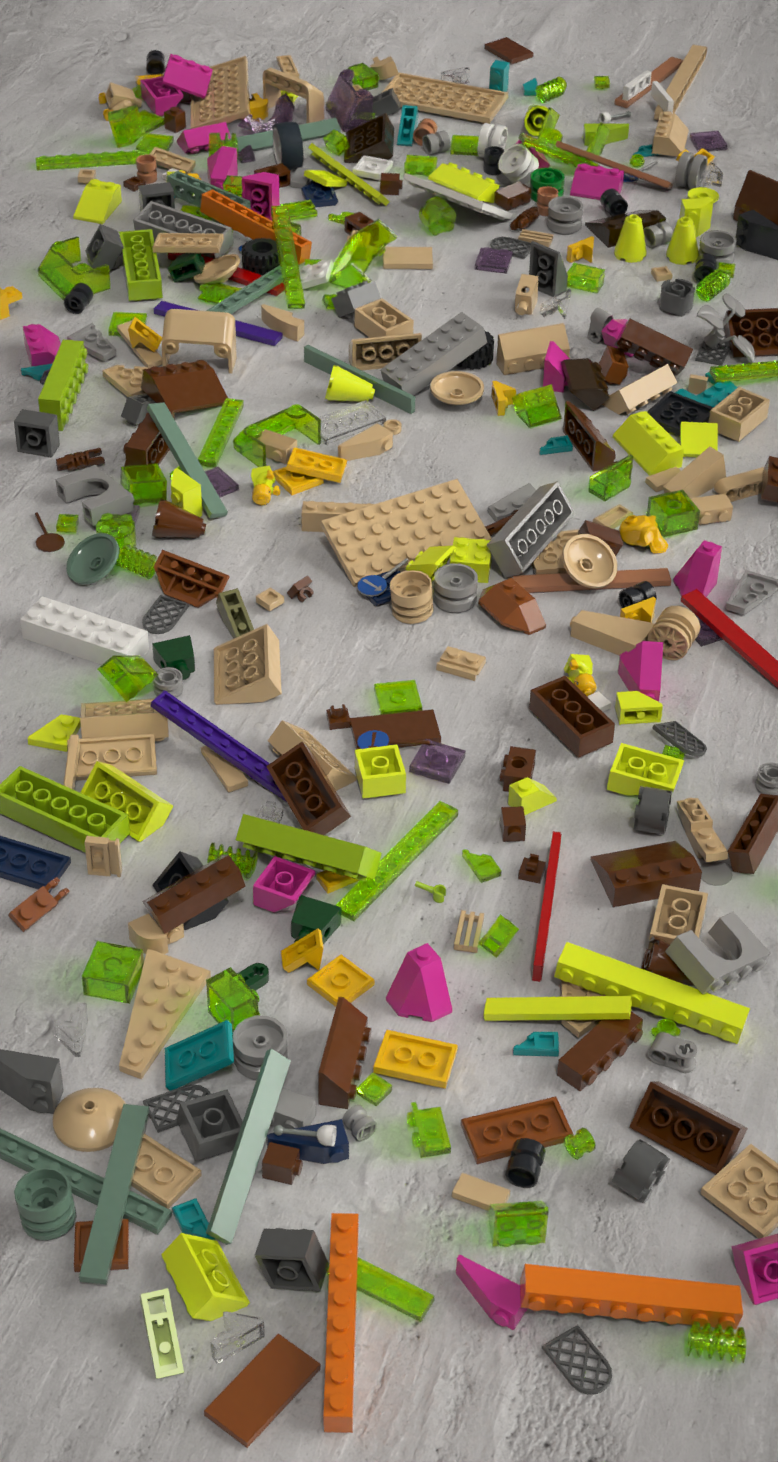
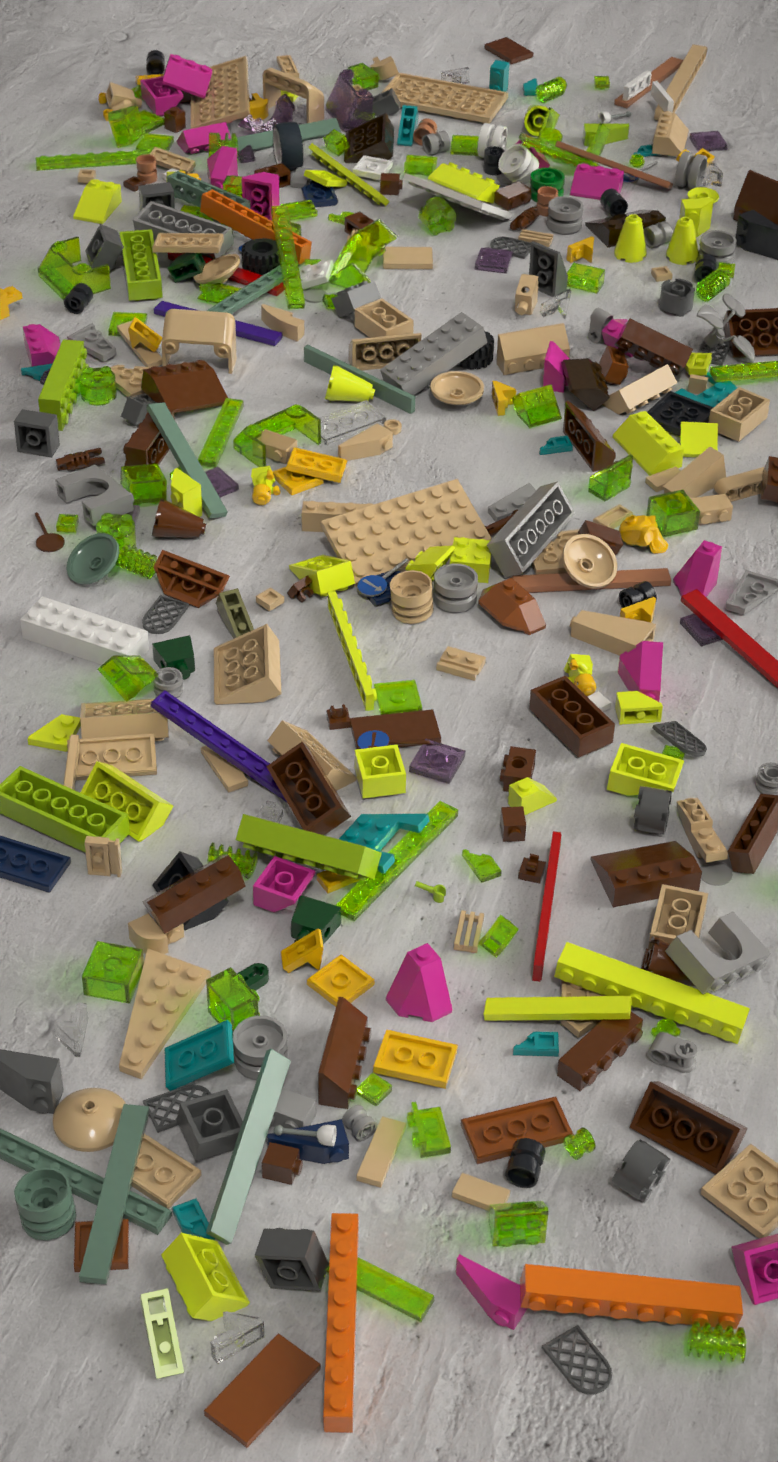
(37, 905): dark orange hinge -> none
(98, 385): none -> clear neon green brick
(315, 295): none -> light grey piece
(326, 573): none -> neon yellow slope
(352, 654): none -> neon yellow plate
(377, 829): none -> teal wing
(381, 1152): none -> tan tile
(677, 630): tan wheel -> none
(698, 363): none -> neon yellow wing

